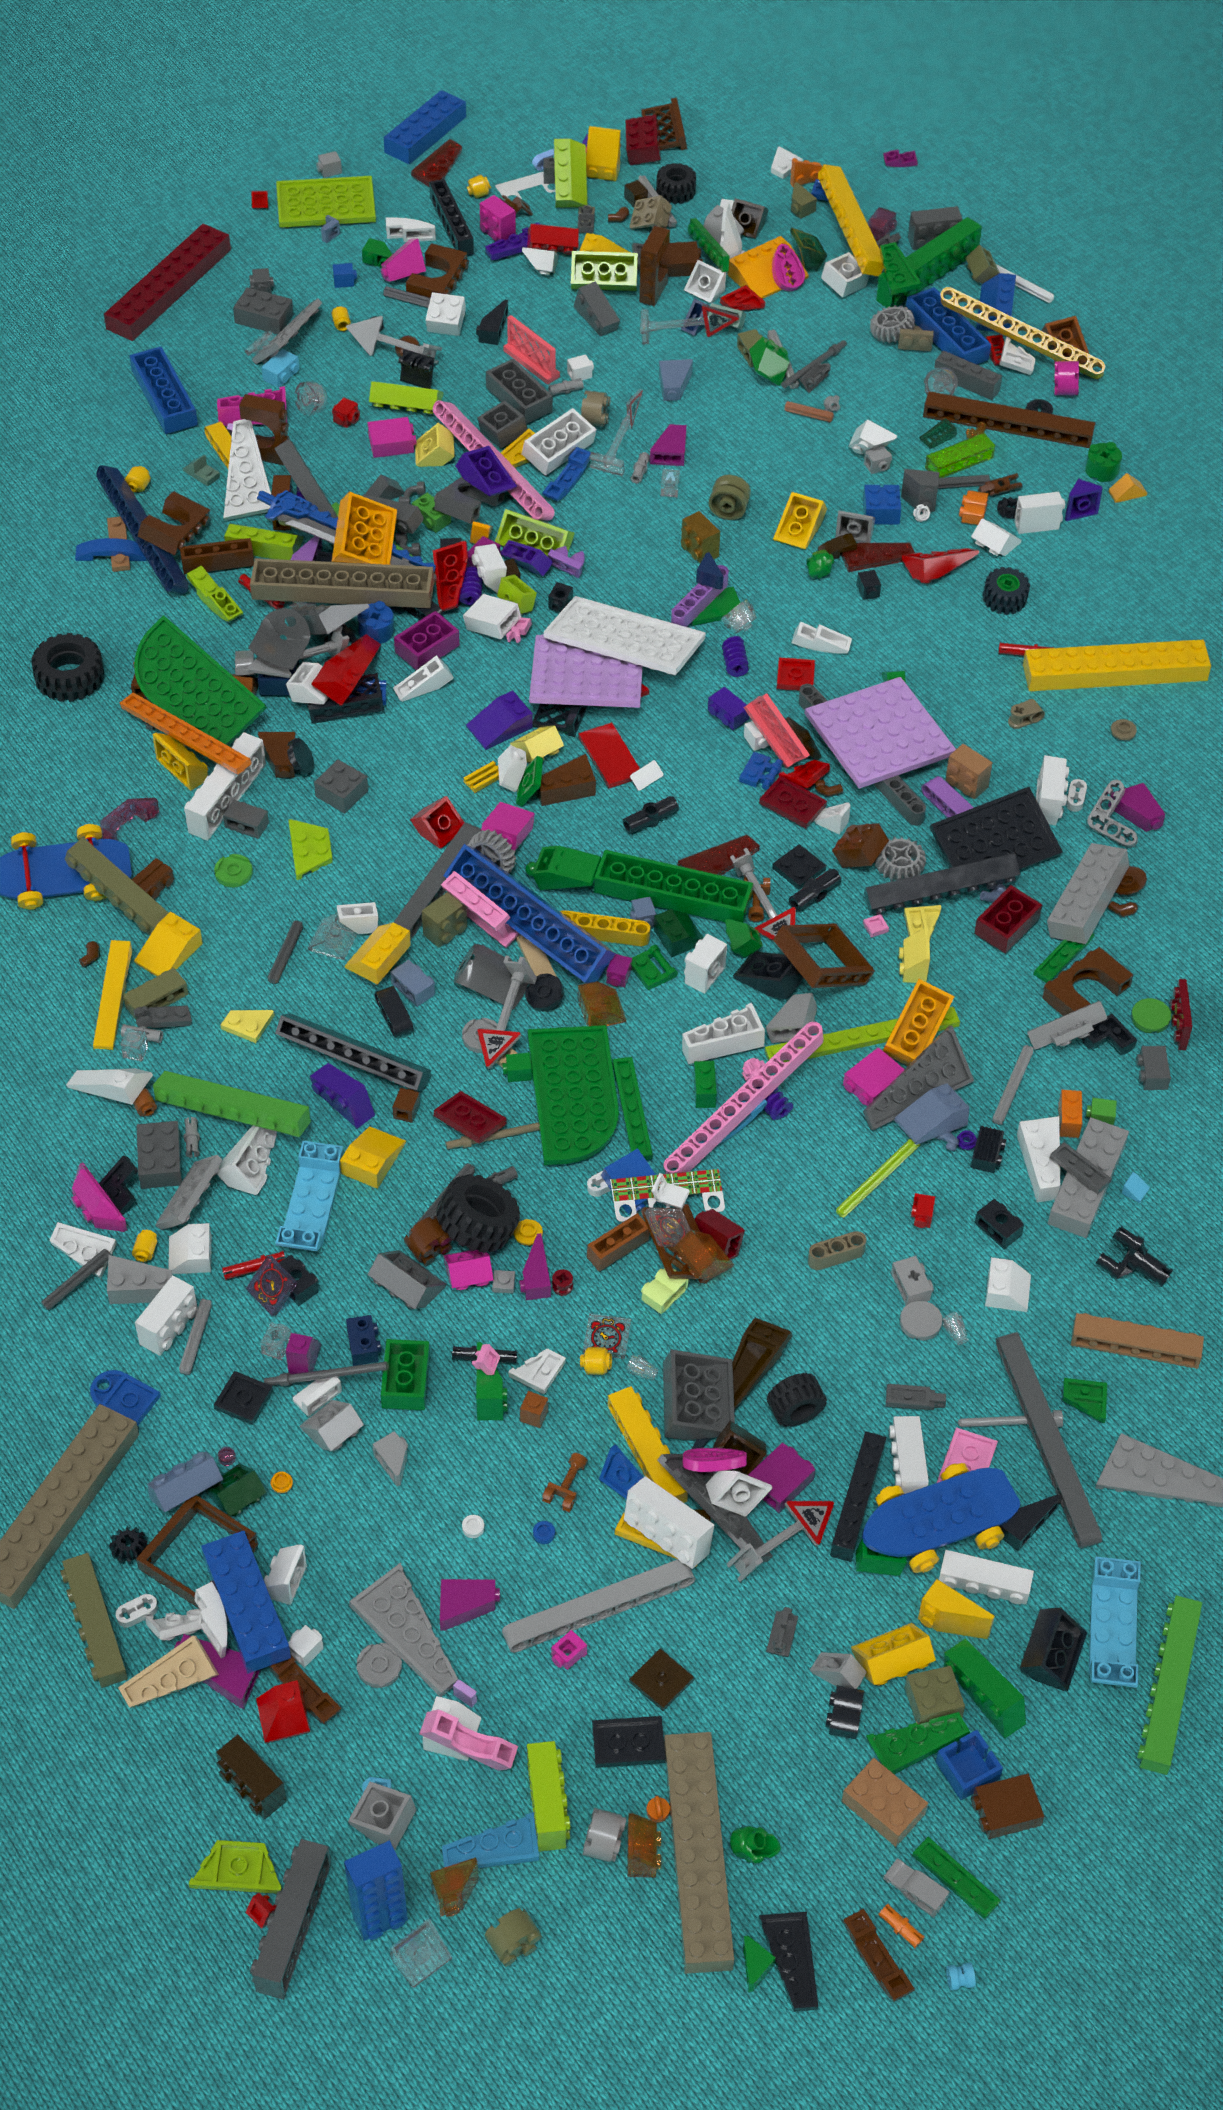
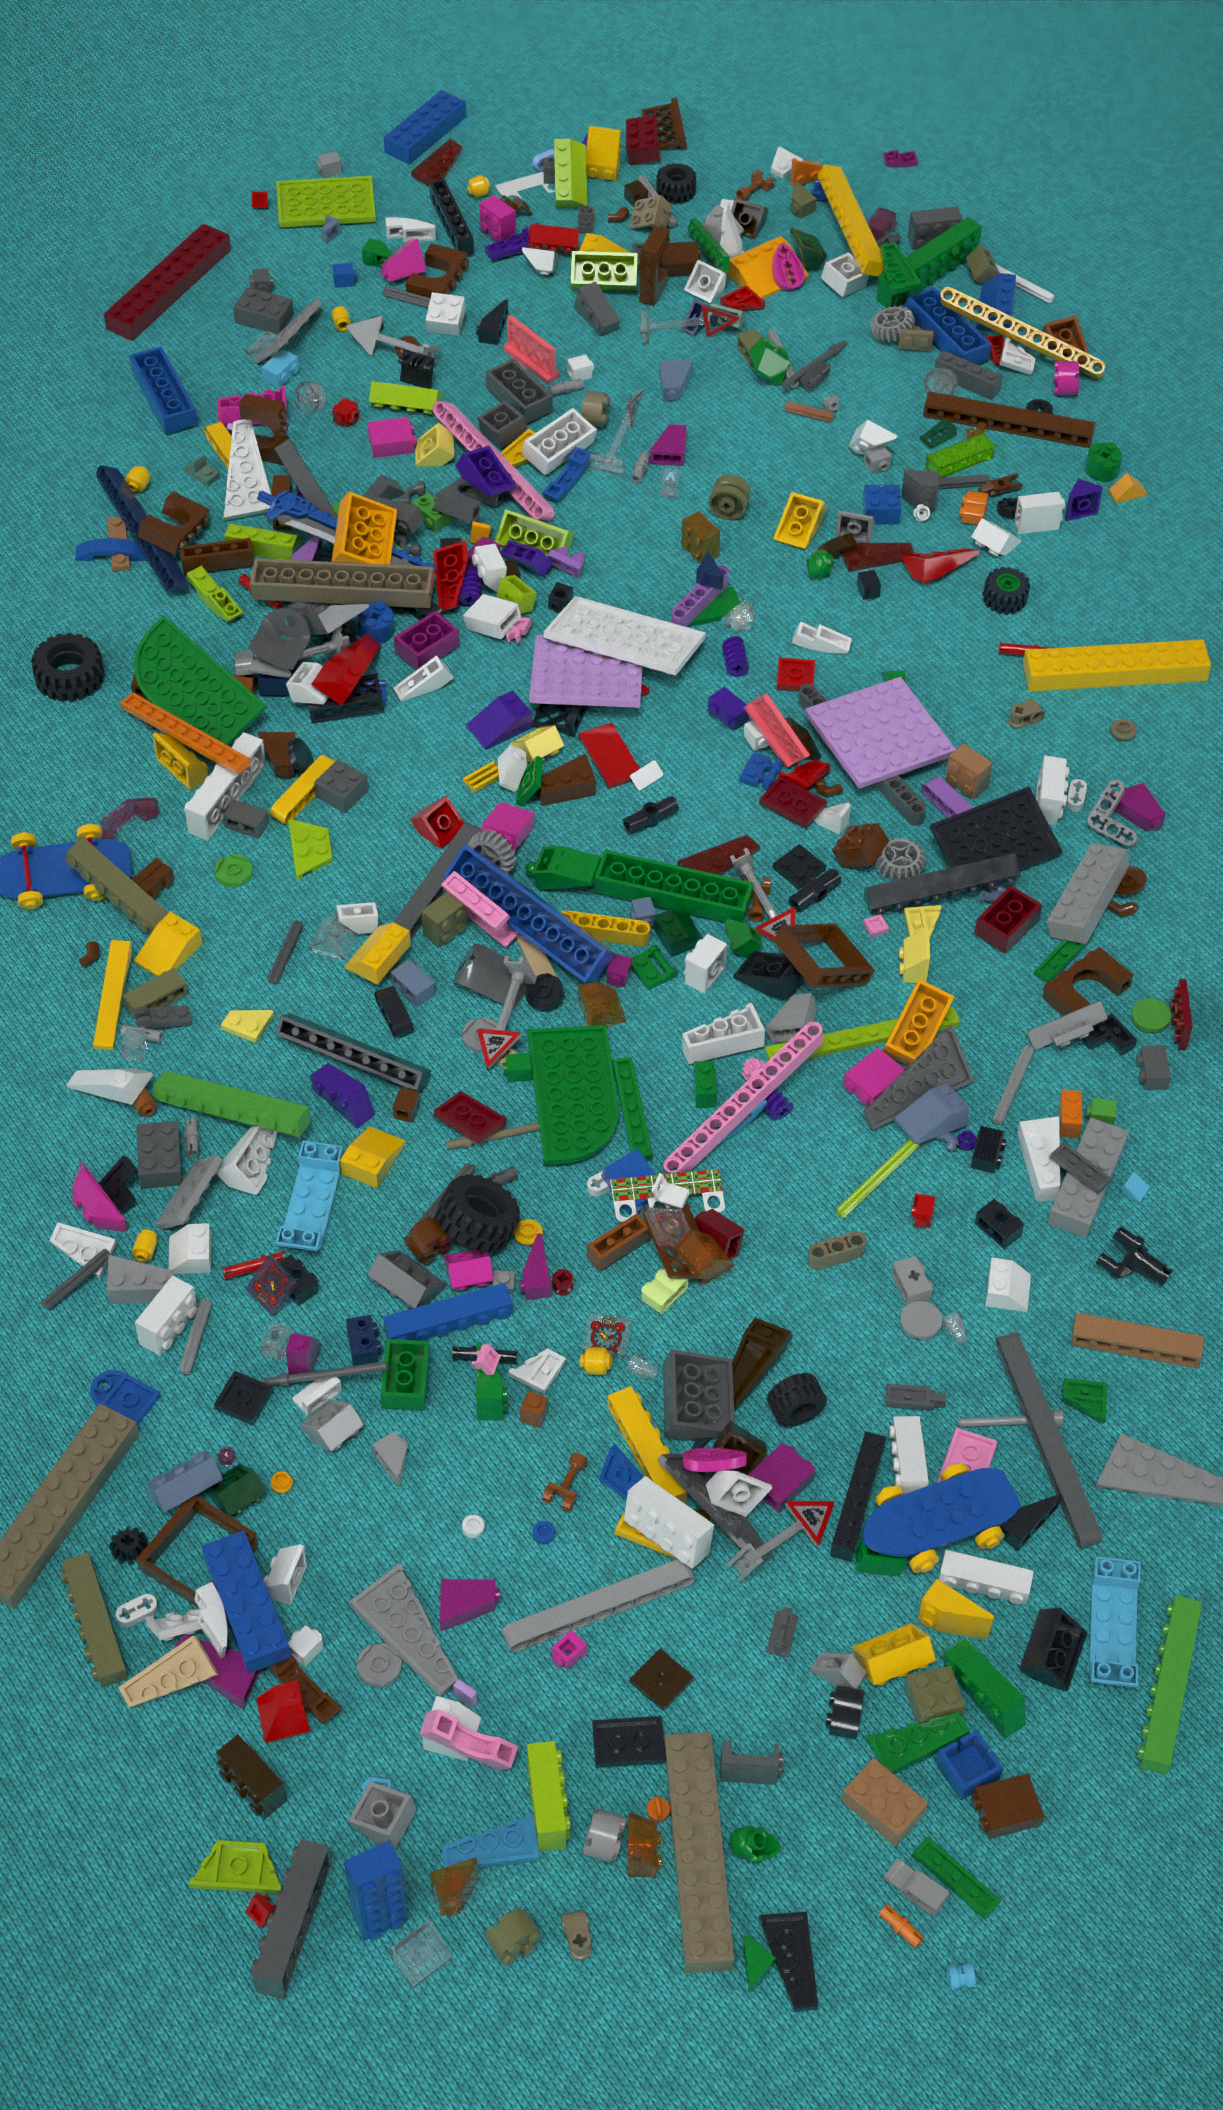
(300, 792): none -> yellow beam
(450, 1314): none -> blue brick
(577, 1931): none -> dark tan piece
(750, 1768): none -> dark grey panel
(758, 181): none -> dark orange bar
(876, 1957): reddish brown slope -> none

